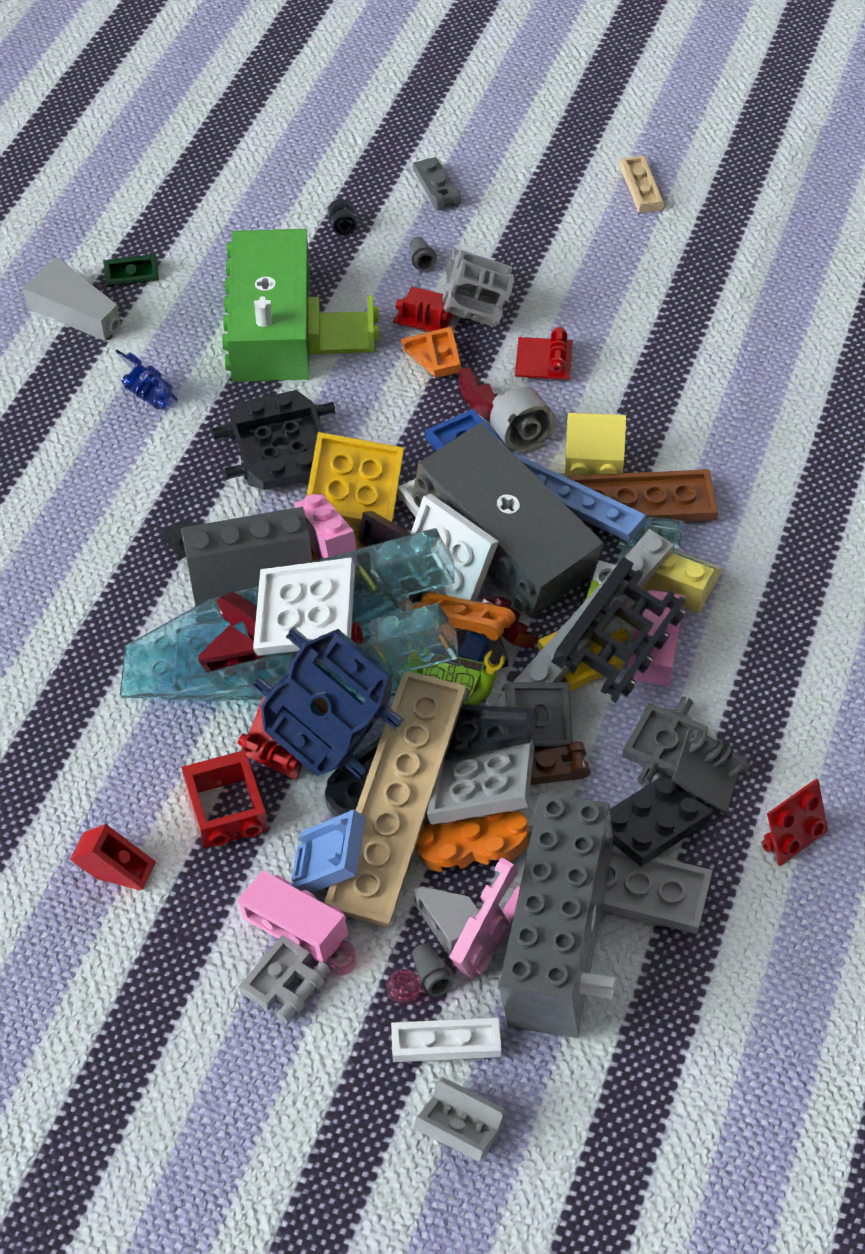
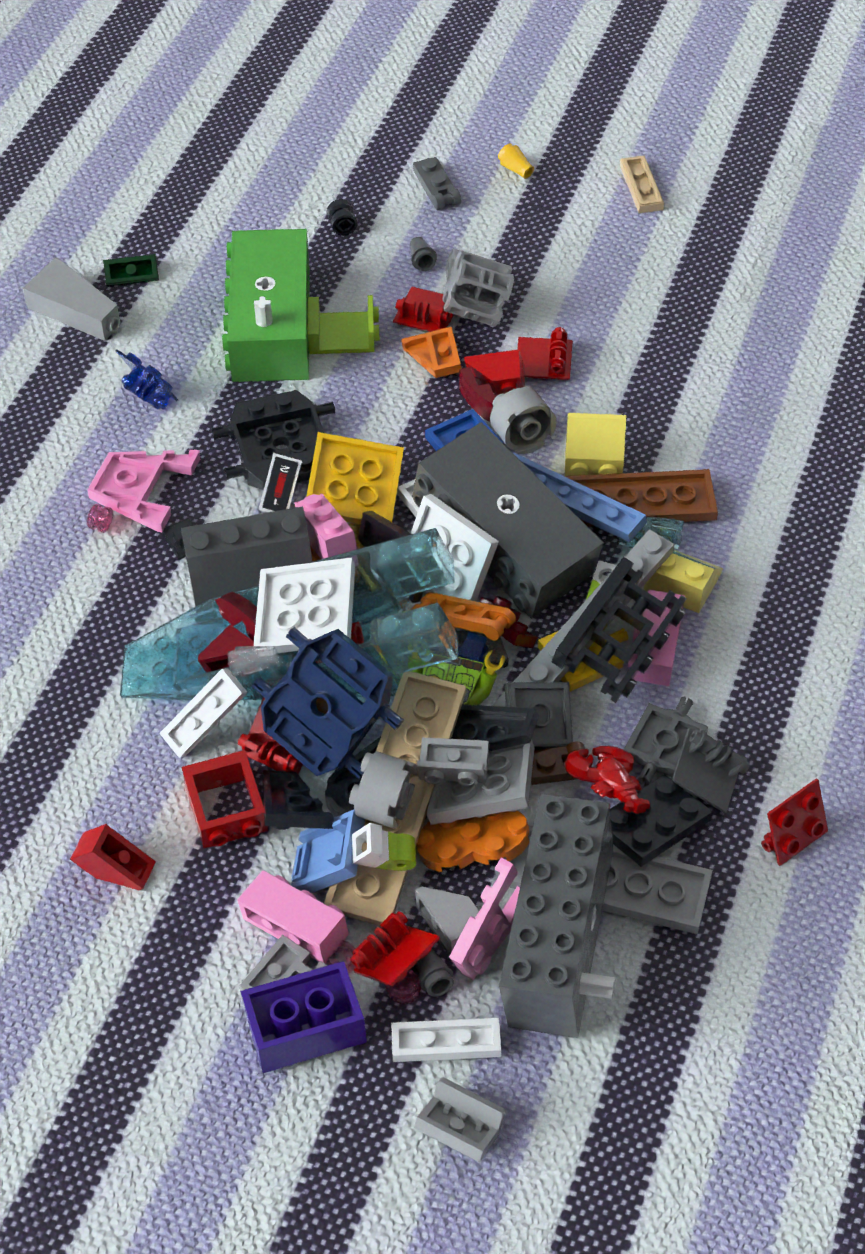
(100, 518): none -> clear pink bush
(129, 478): none -> bright pink wing
(203, 712): none -> white plate
(251, 659): none -> clear cone
(280, 483): none -> black tile
(289, 803): none -> black wing
(304, 1016): none -> dark purple slope
(383, 789): none -> light grey brick
(384, 849): none -> leg
(392, 951): none -> red hinge
(453, 761): none -> light grey bracket
(500, 369): none -> red slope
(514, 160): none -> yellow cone
(610, 776): none -> red animal

